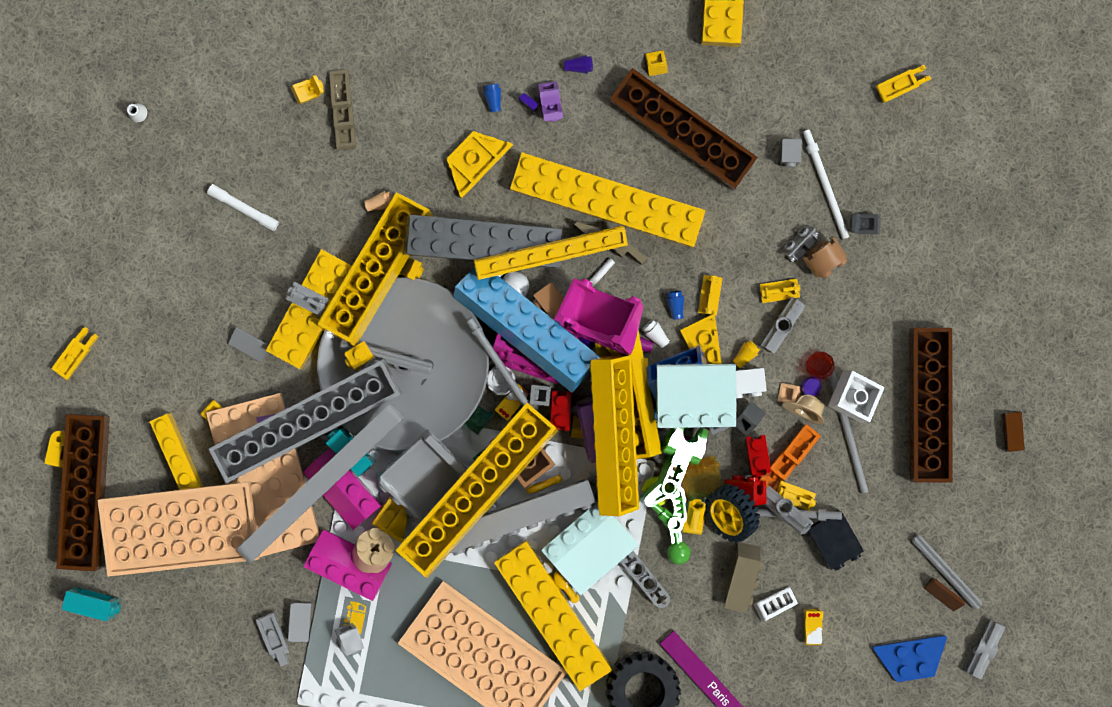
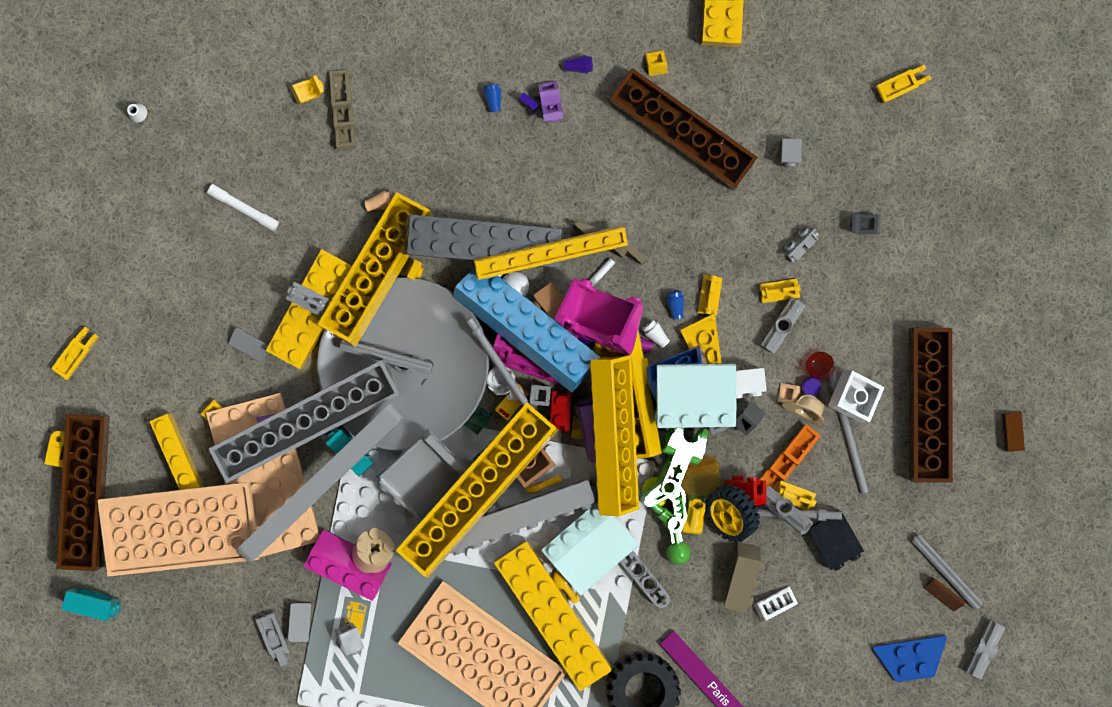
(348, 495): dark pink slope -> none
(358, 356): yellow bracket -> none
(392, 520): yellow wing -> none
(474, 159): yellow wing -> none
(607, 200): yellow brick -> none
(746, 353): yellow cone -> none
(758, 456): red brick -> none
(813, 149): white bar -> none
(813, 626): yellow leg -> none
(825, 257): medium nougat brick -> none

